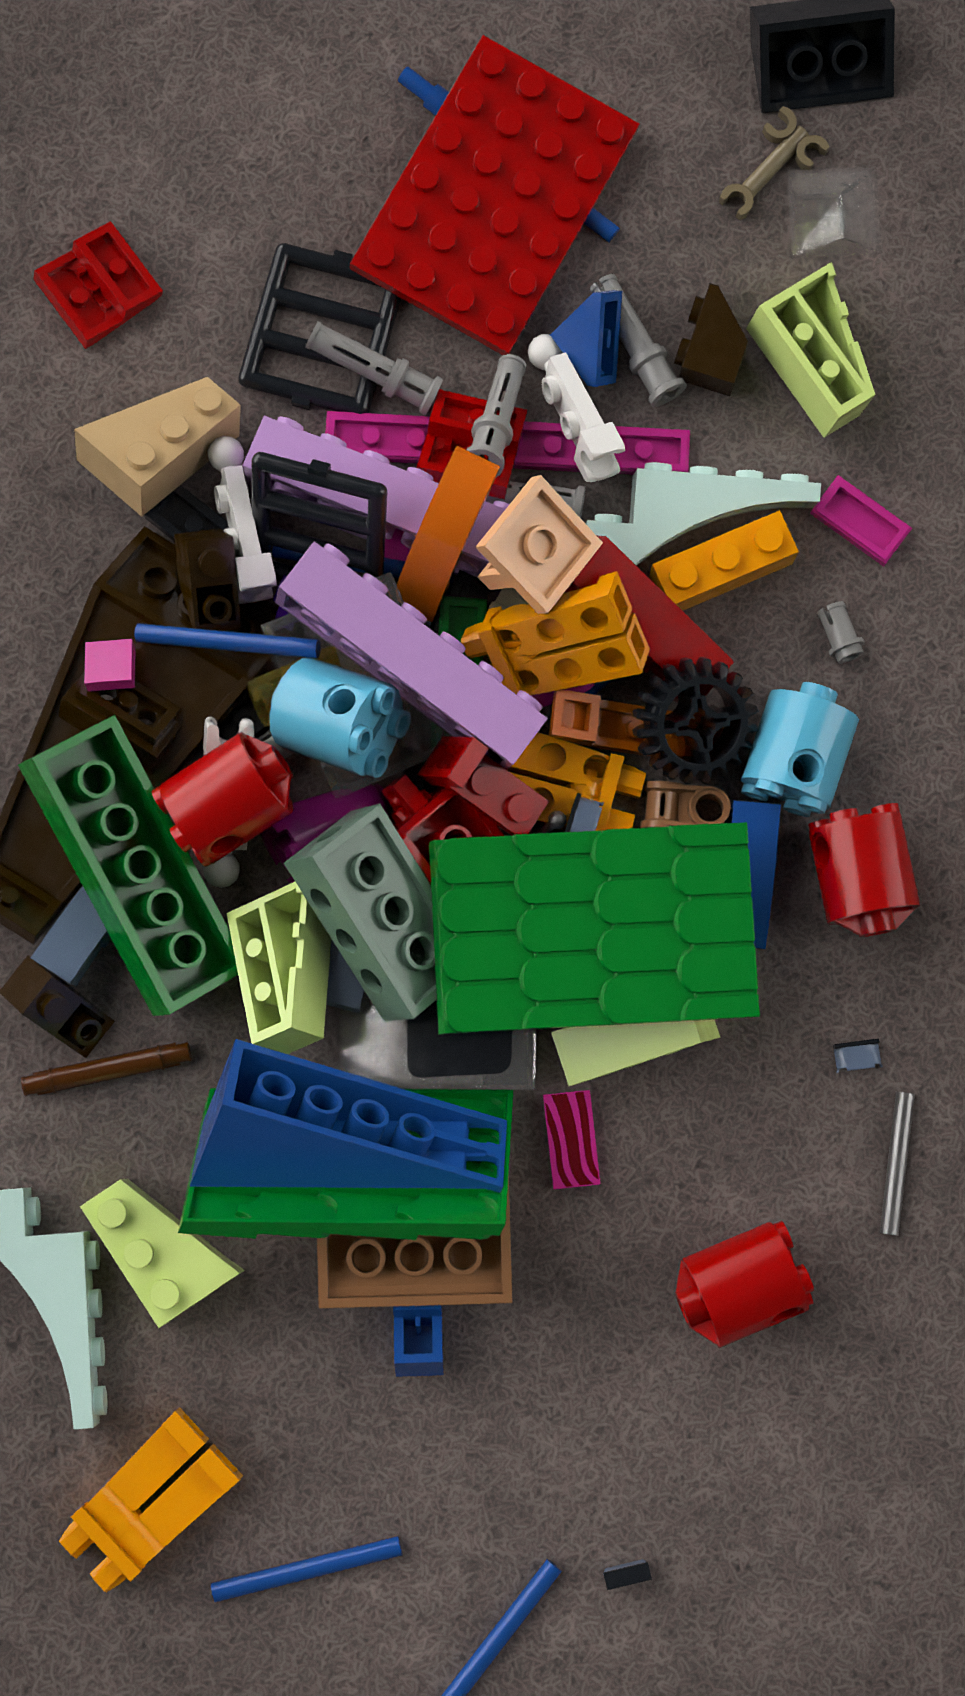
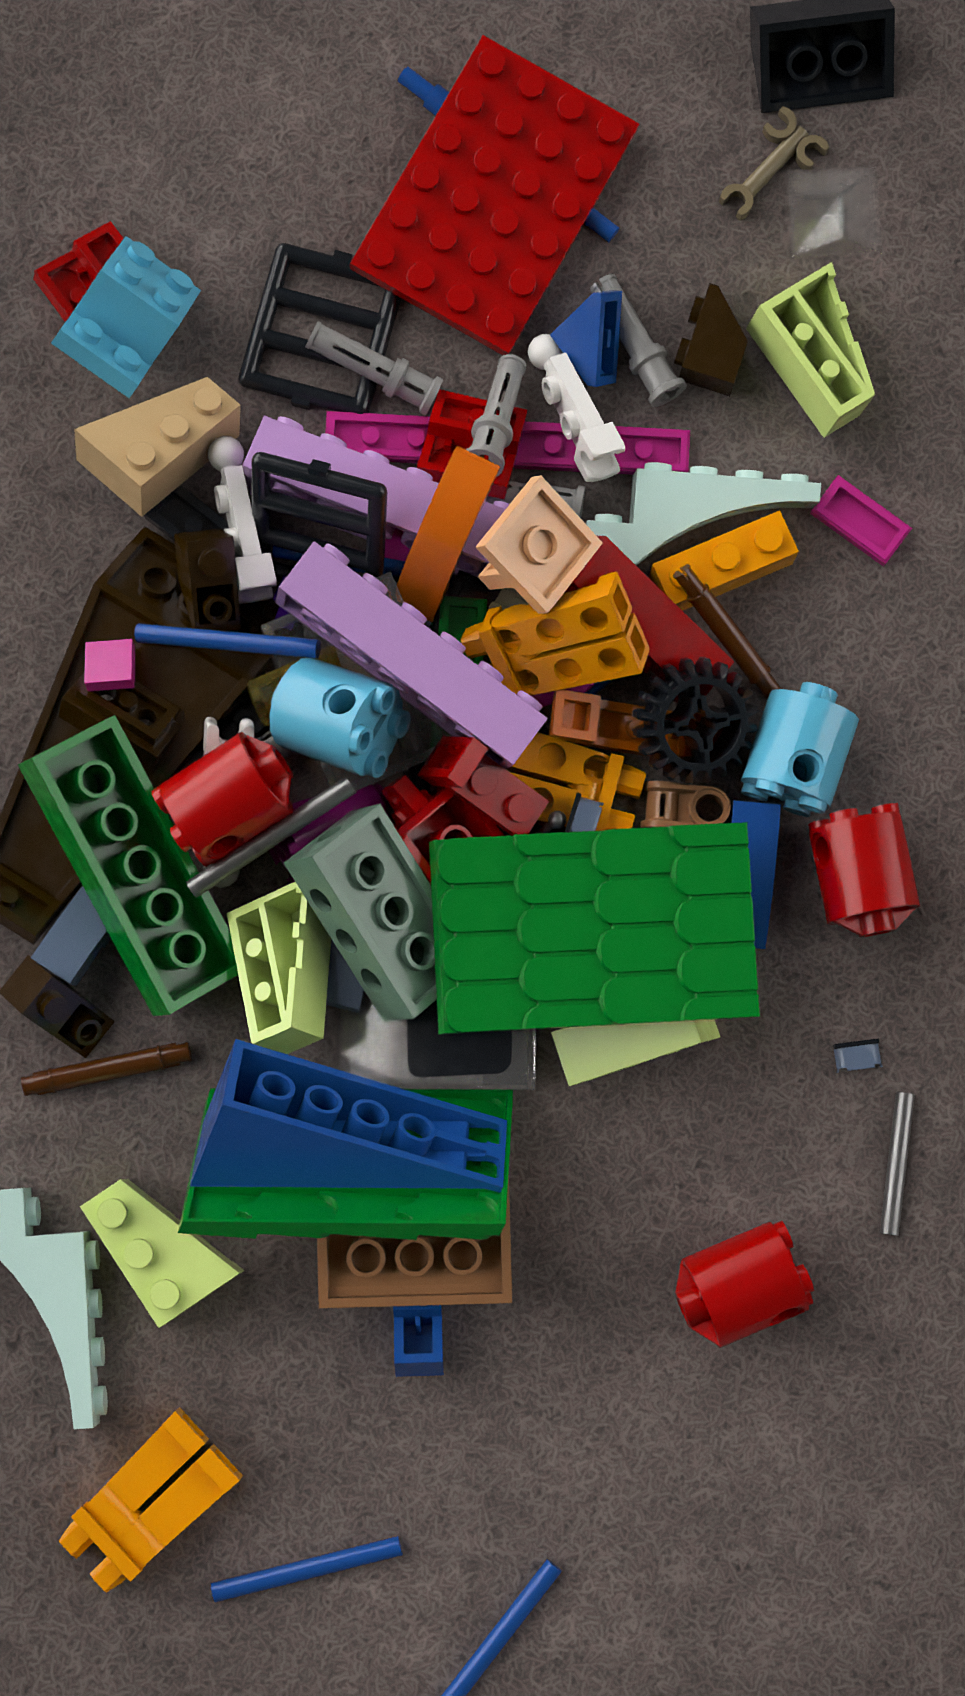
(127, 316): none -> medium azure bracket
(271, 837): none -> flat silver bar
(571, 1139): tile -> none
(627, 1574): black piece -> none
(726, 630): none -> reddish brown piece
(841, 633): light grey pin -> none

